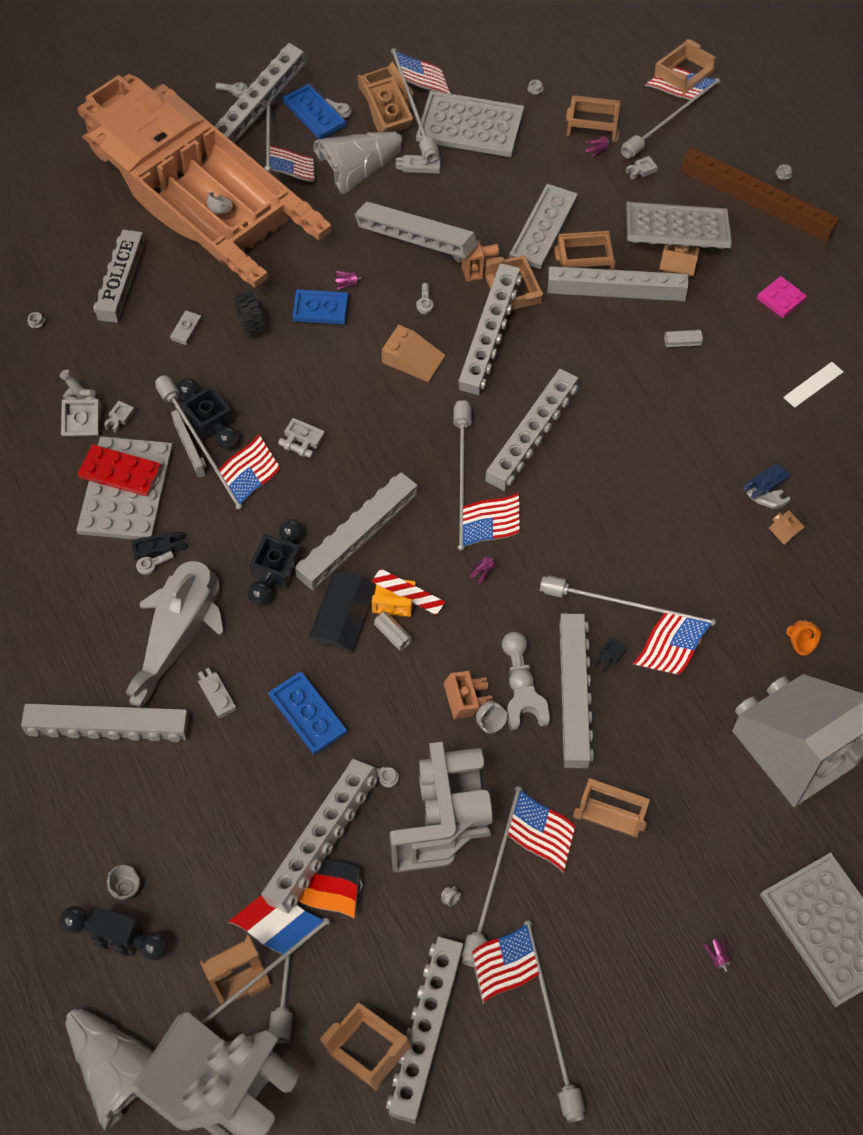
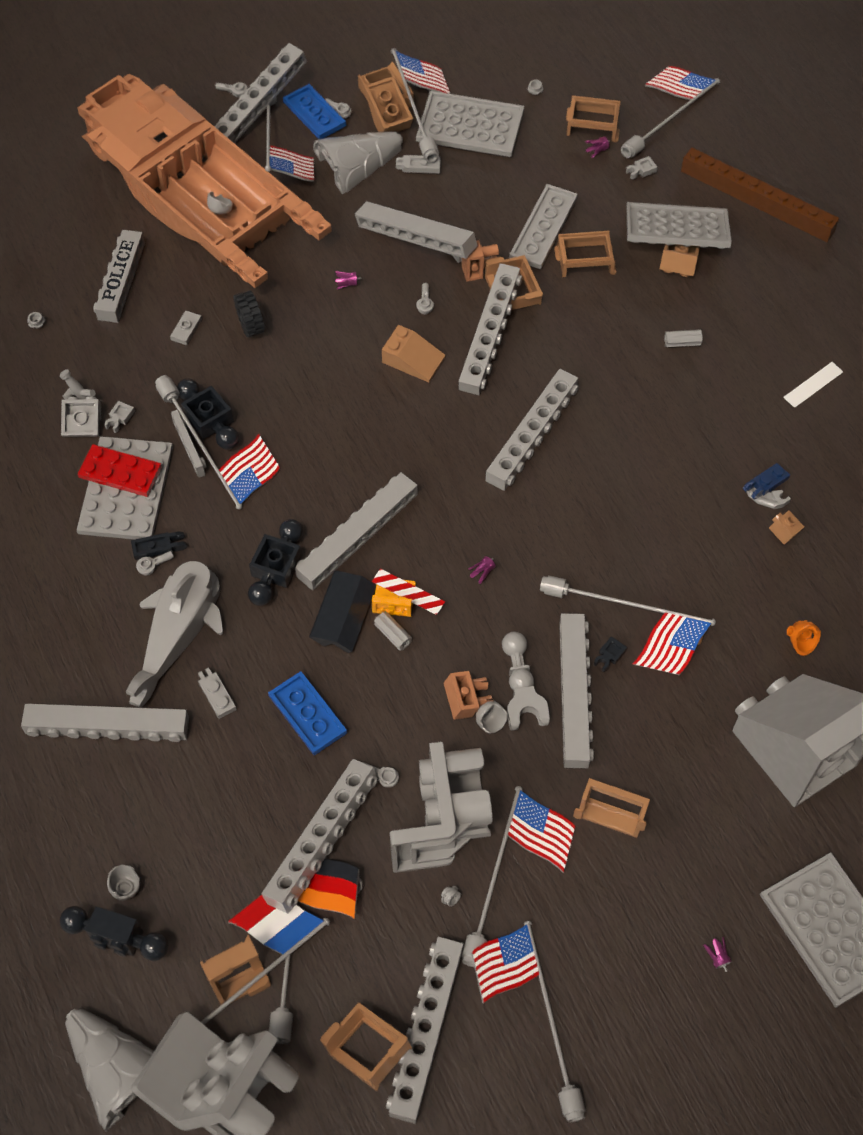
(303, 433): light grey plate -> none
(320, 307): blue plate -> none
(486, 518): flag -> none
(617, 283): light grey brick -> none
(691, 51): medium nougat piece -> none
(781, 297): dark pink plate -> none
(784, 172): light grey plate -> none

